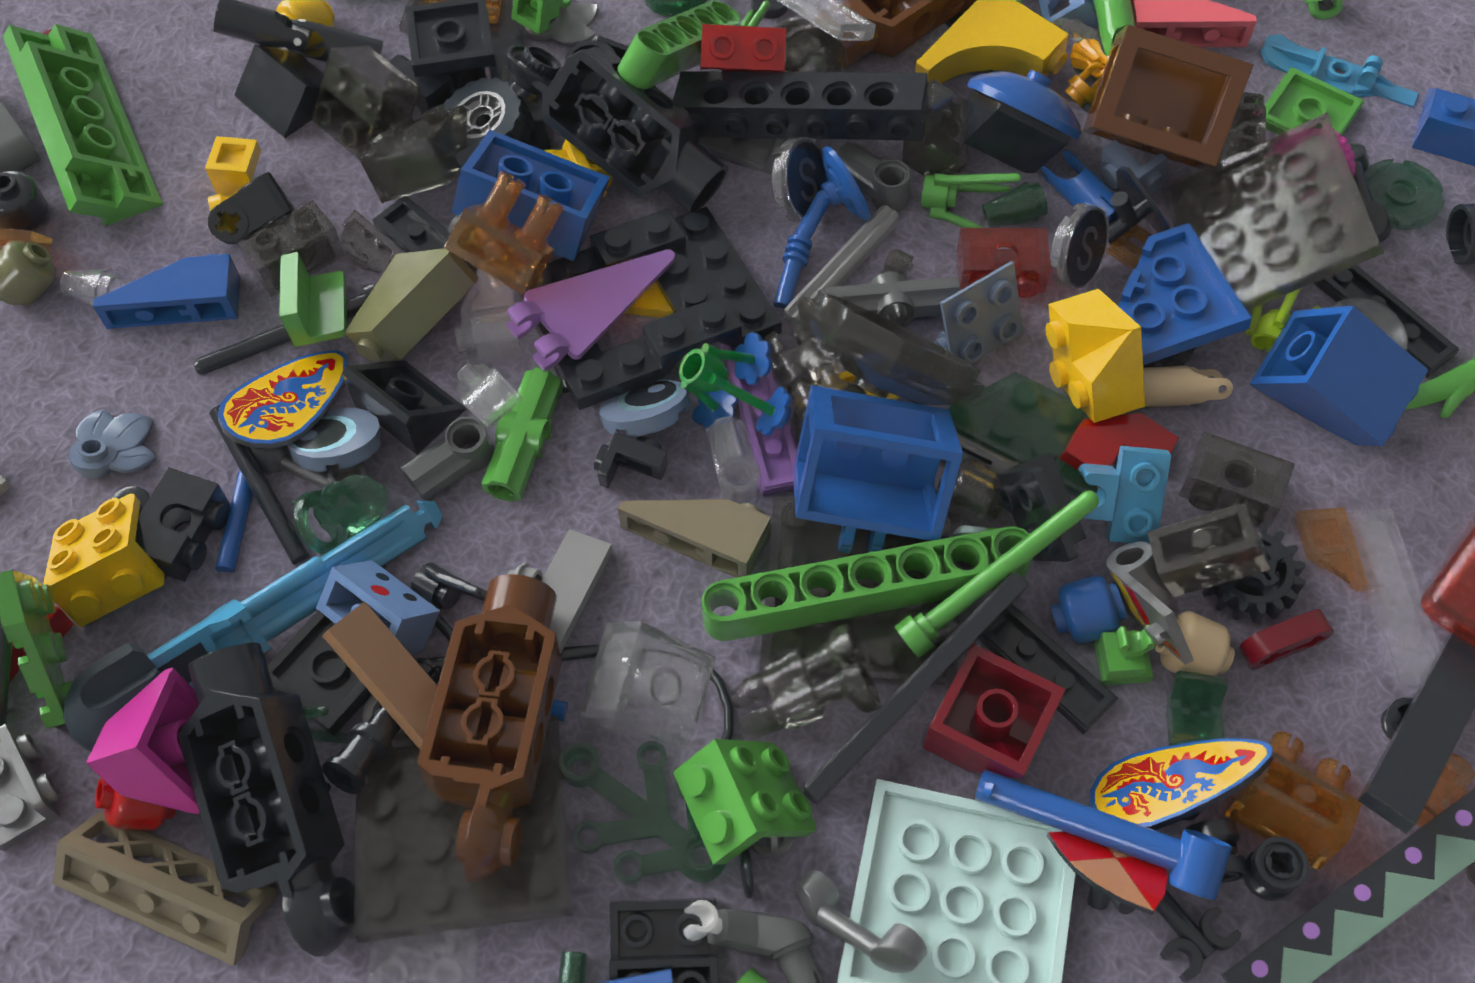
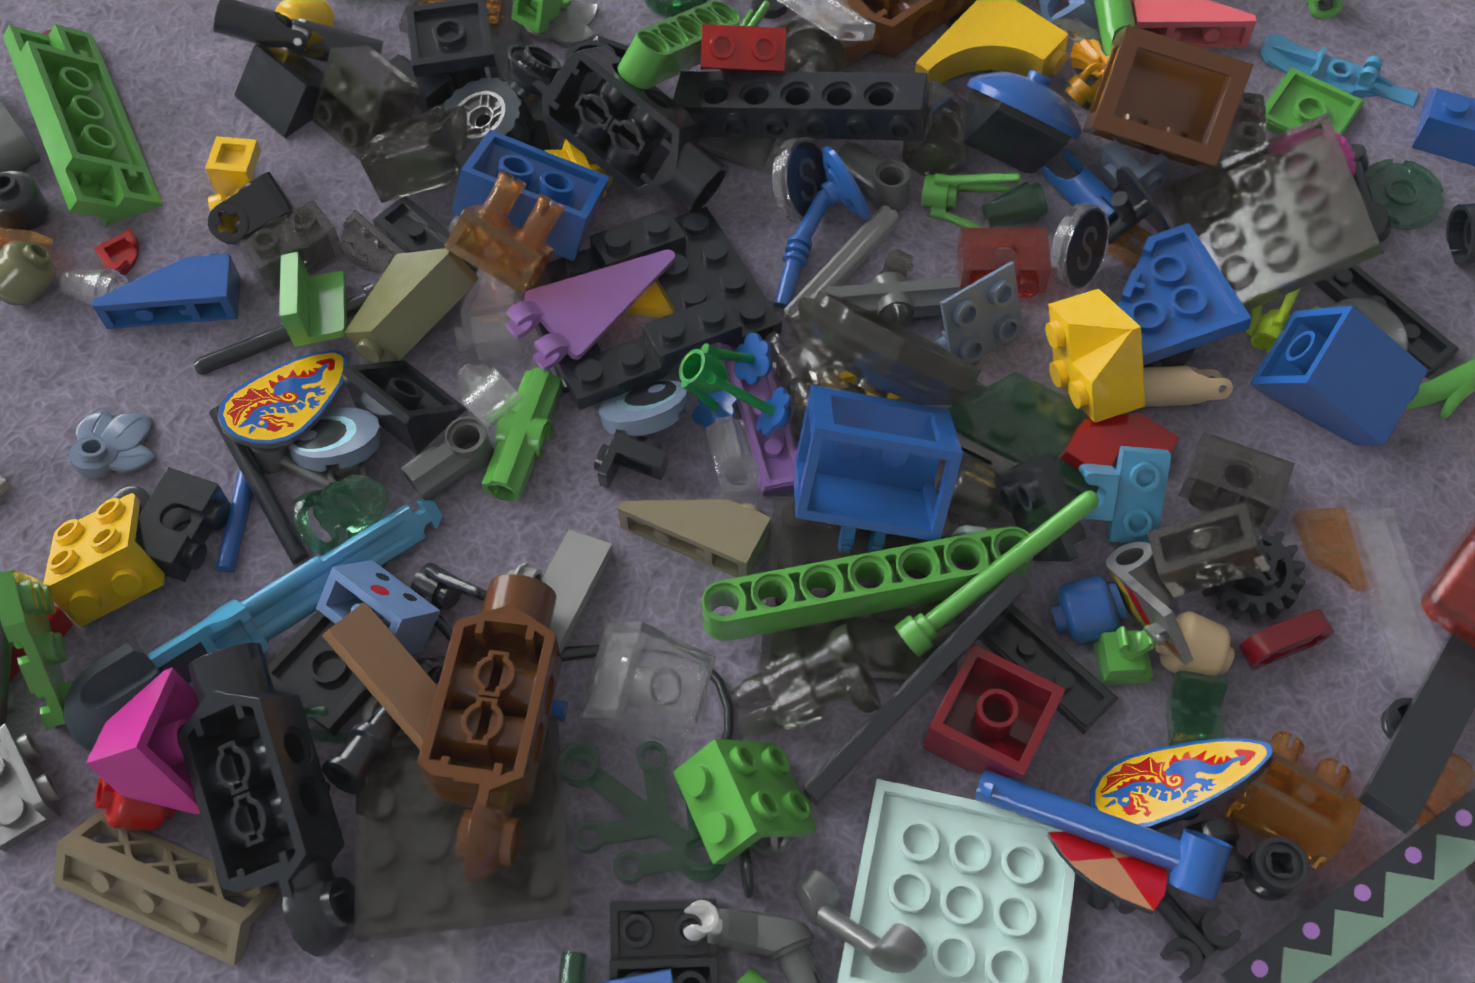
(119, 252): none -> red tile

